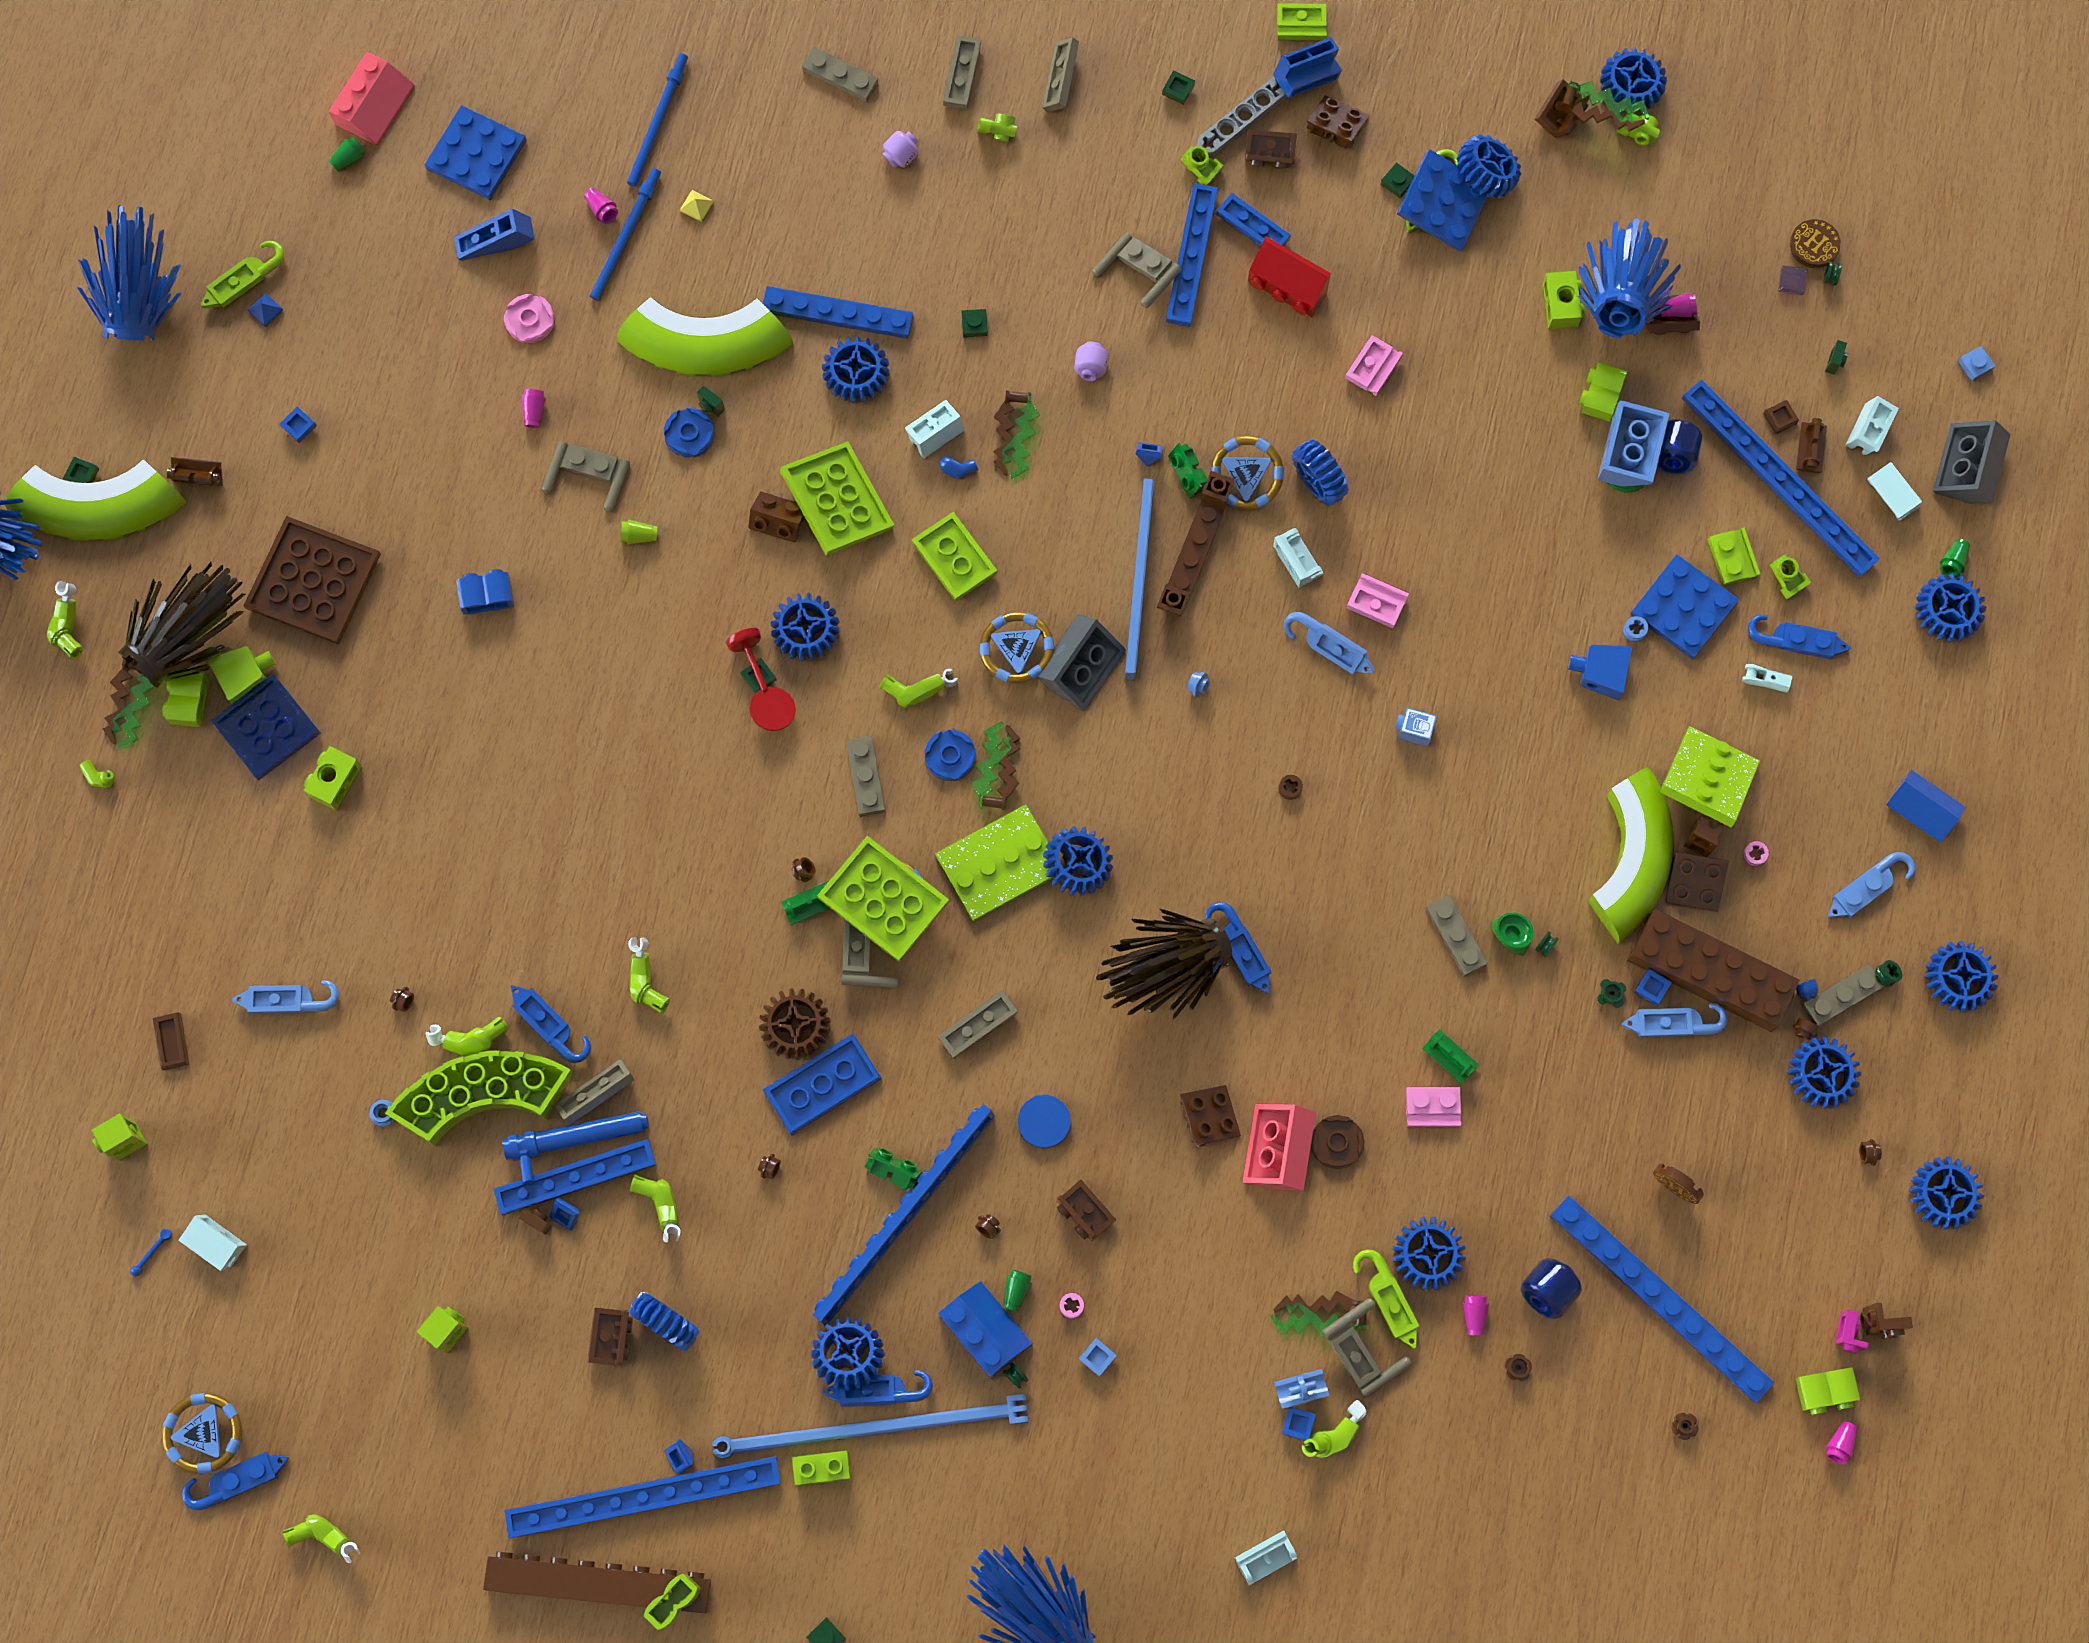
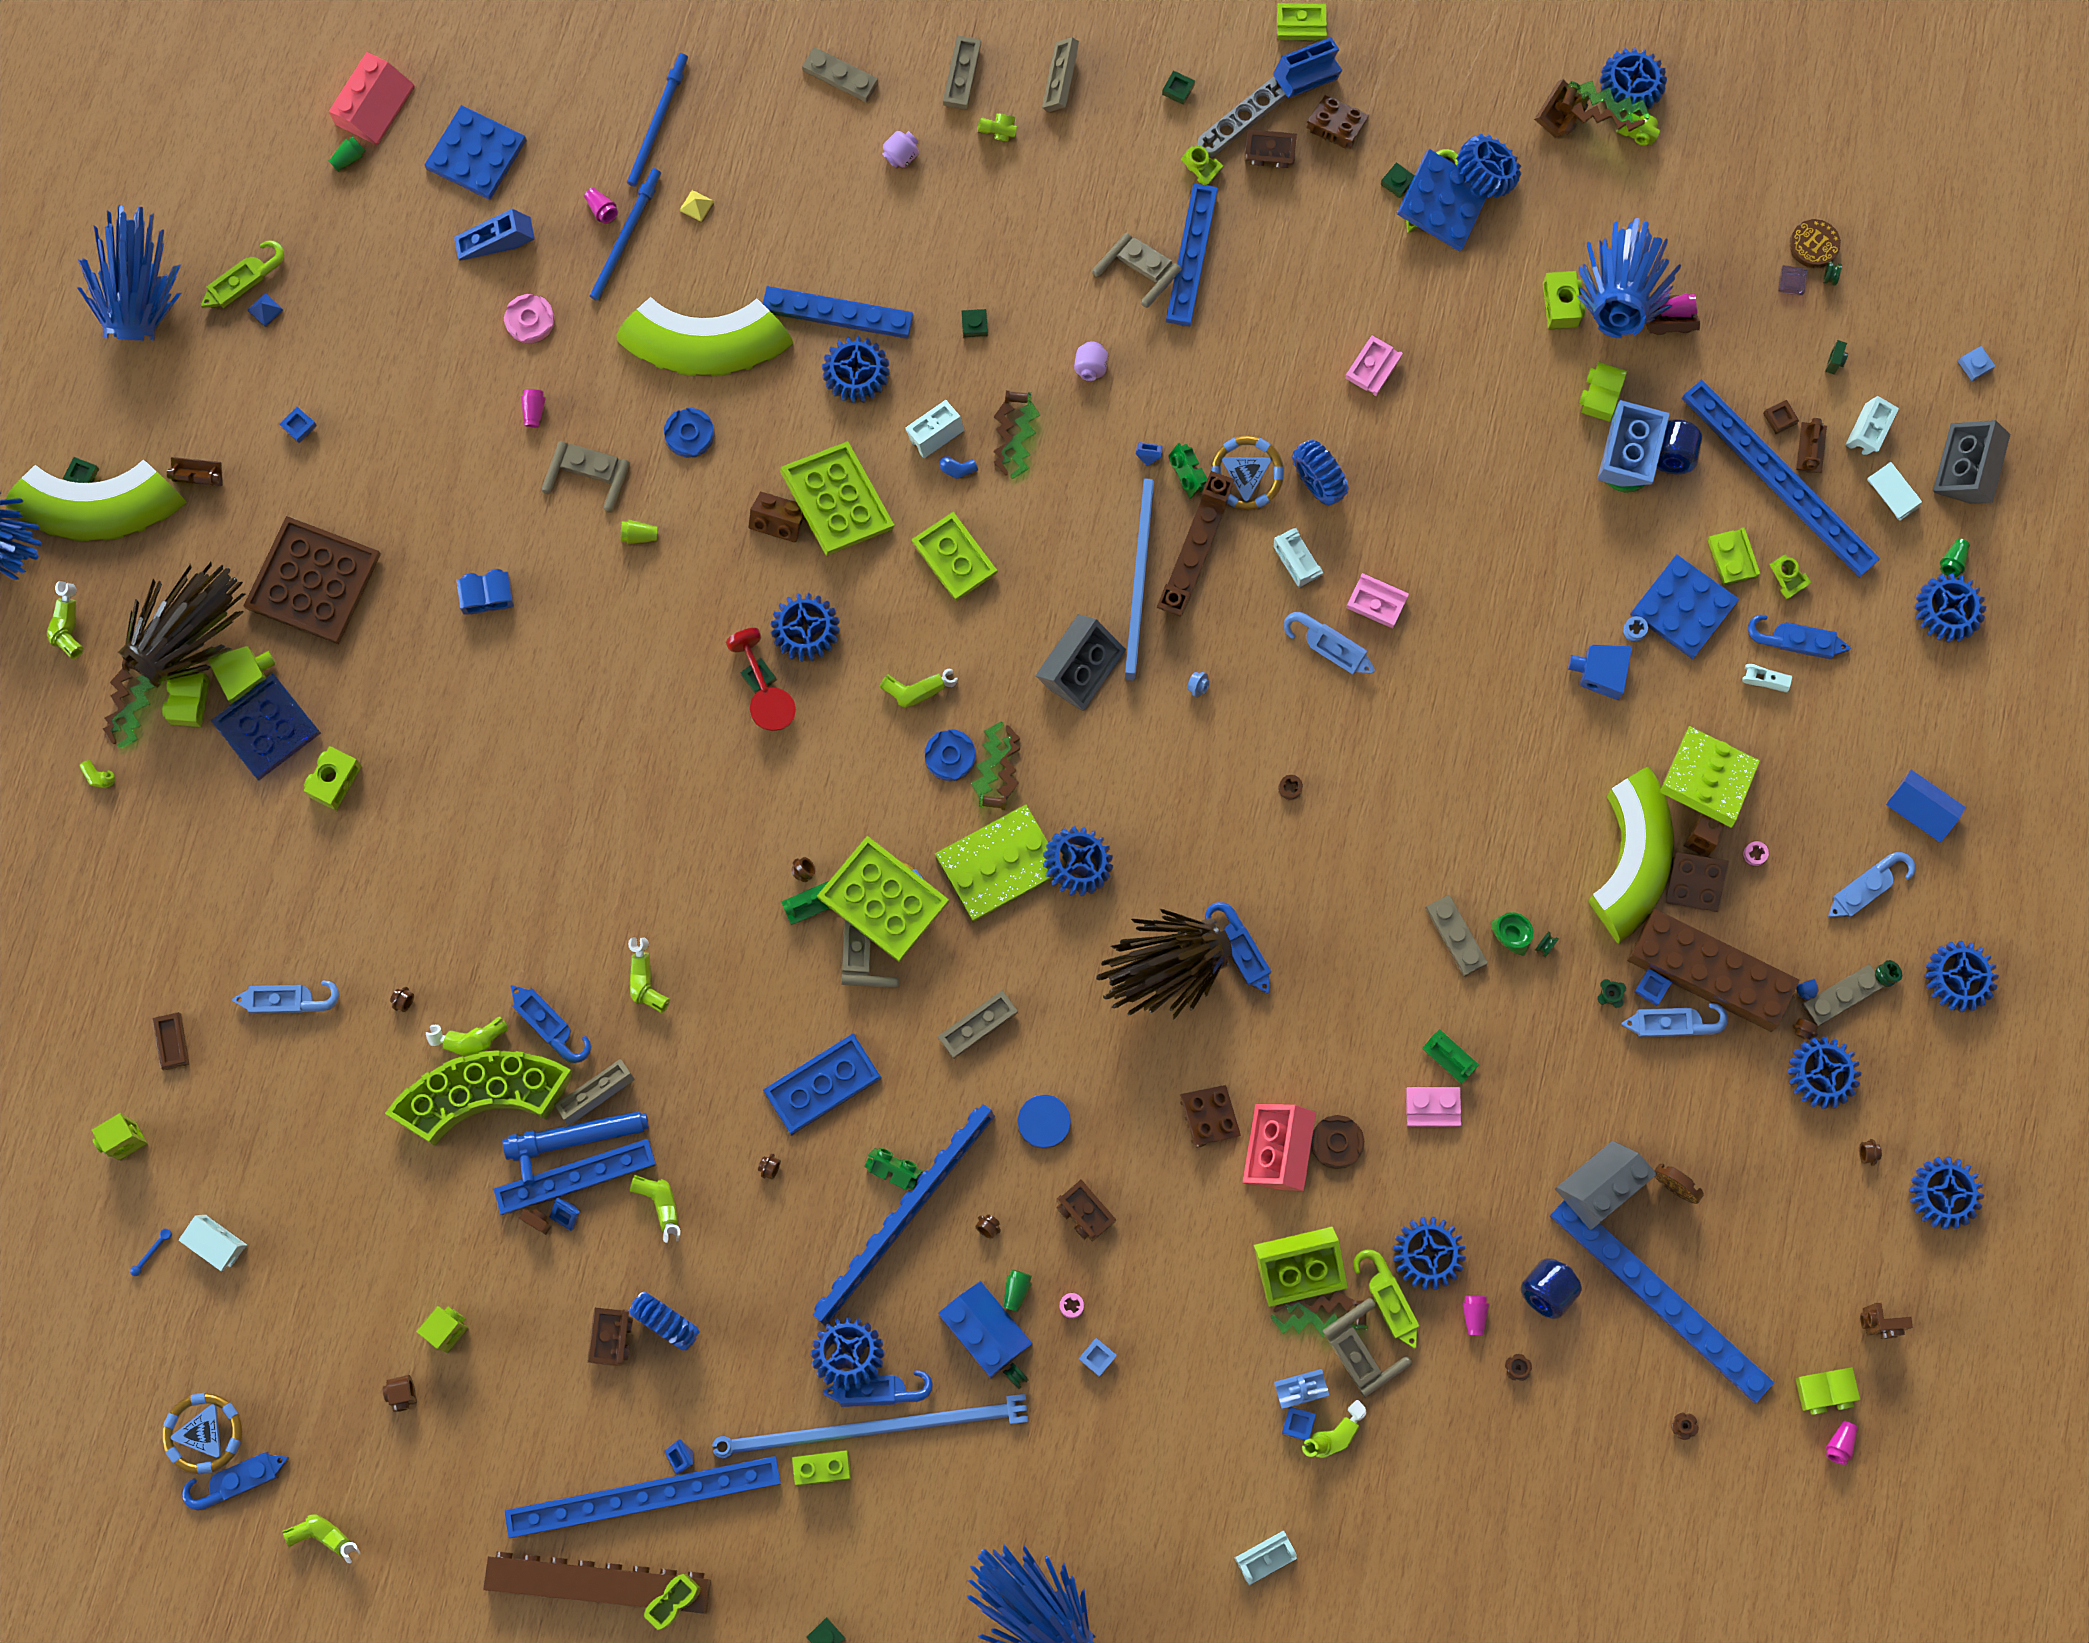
(375, 1110): medium blue plate -> none
(400, 1393): none -> reddish brown plate
(709, 401): dark green plate -> none
(782, 1024): reddish brown gear -> none
(865, 776): dark tan plate -> none
(1016, 646): piece -> none
(1250, 221): blue plate -> none
(1289, 277): red slope -> none
(1301, 1266): none -> lime slope
(1415, 726): medium blue brick -> none
(1605, 1183): none -> dark grey slope
(1847, 1329): dark pink bracket -> none

